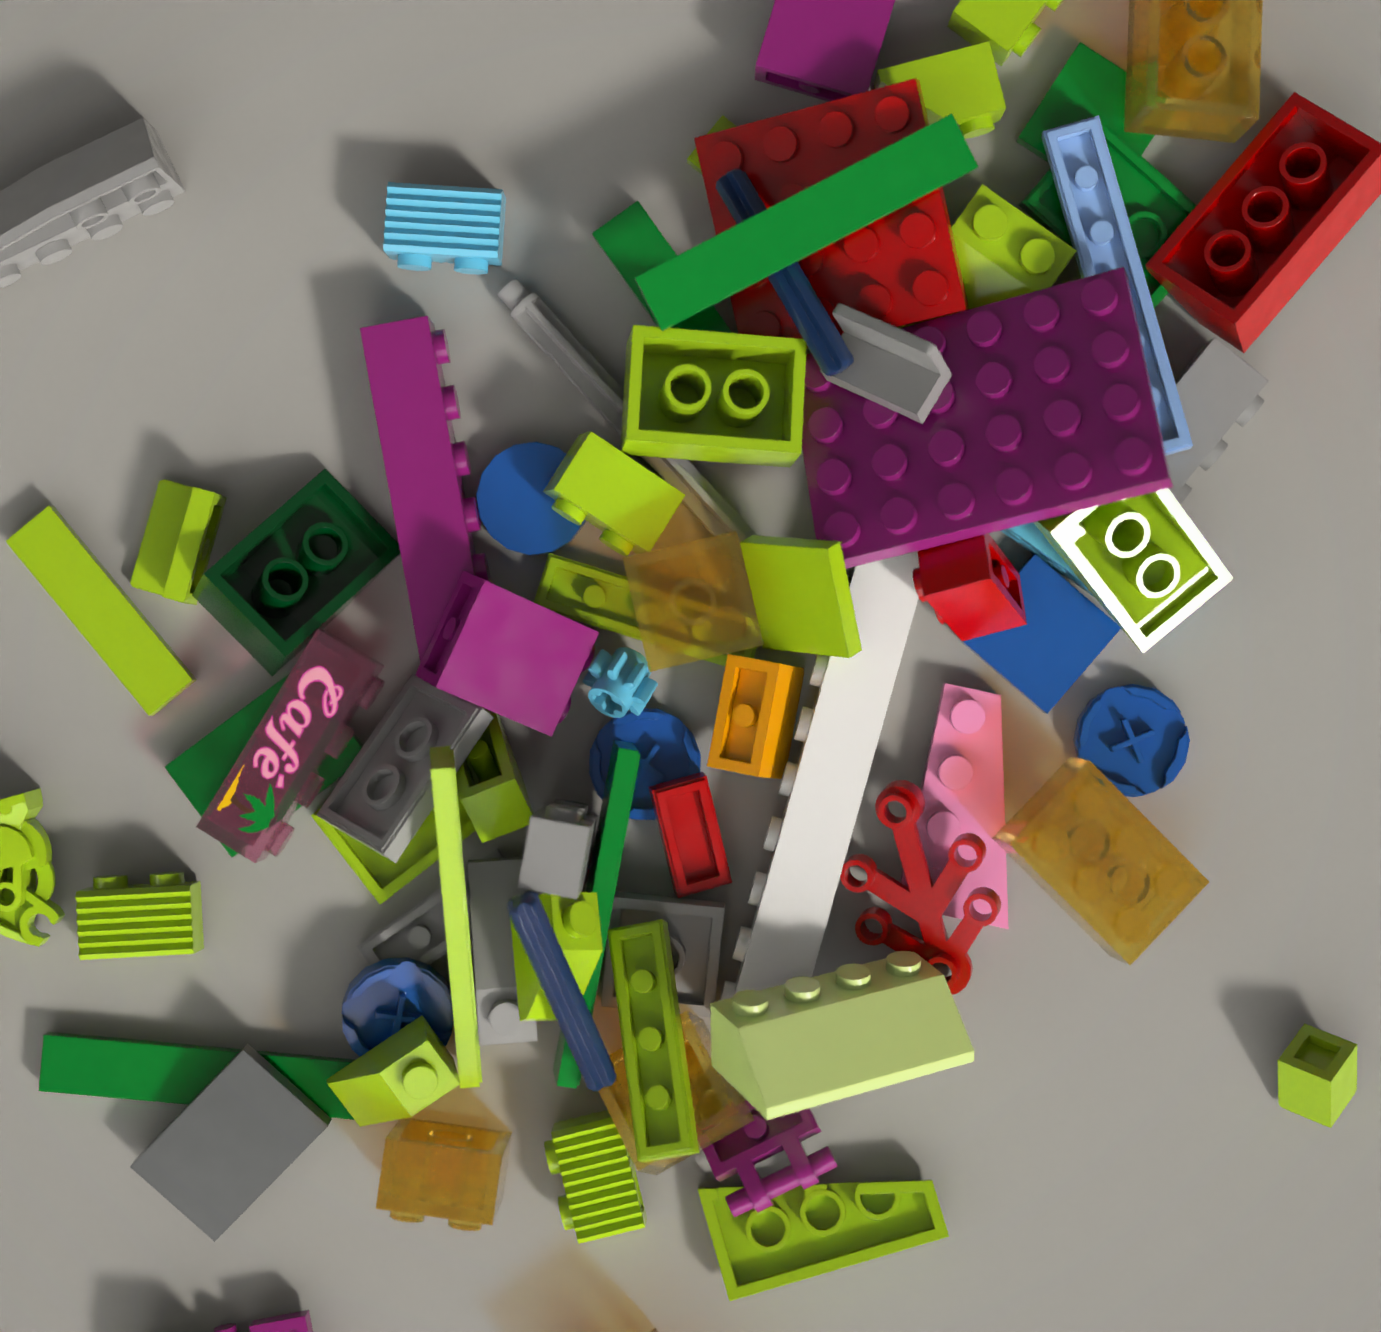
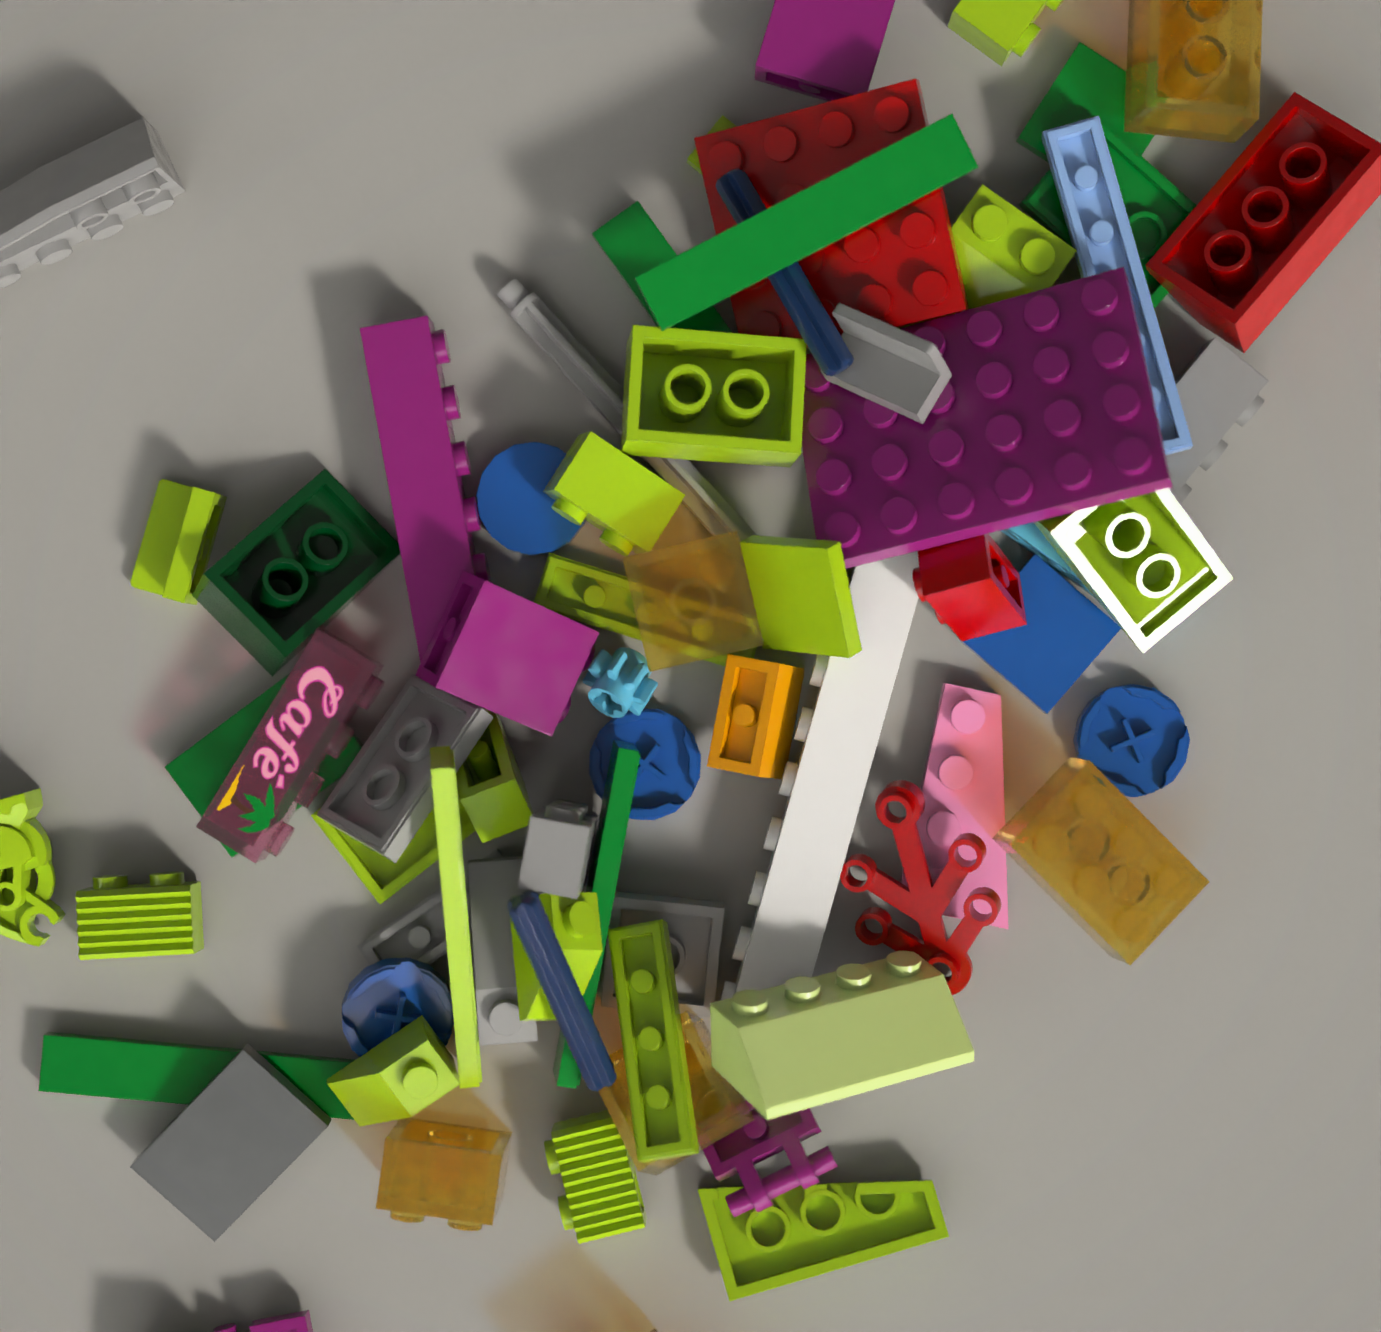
(101, 610): lime tile -> none
(444, 226): medium azure brick -> none
(690, 834): red tile -> none
(955, 83): lime slope -> none
(1317, 1075): lime panel -> none

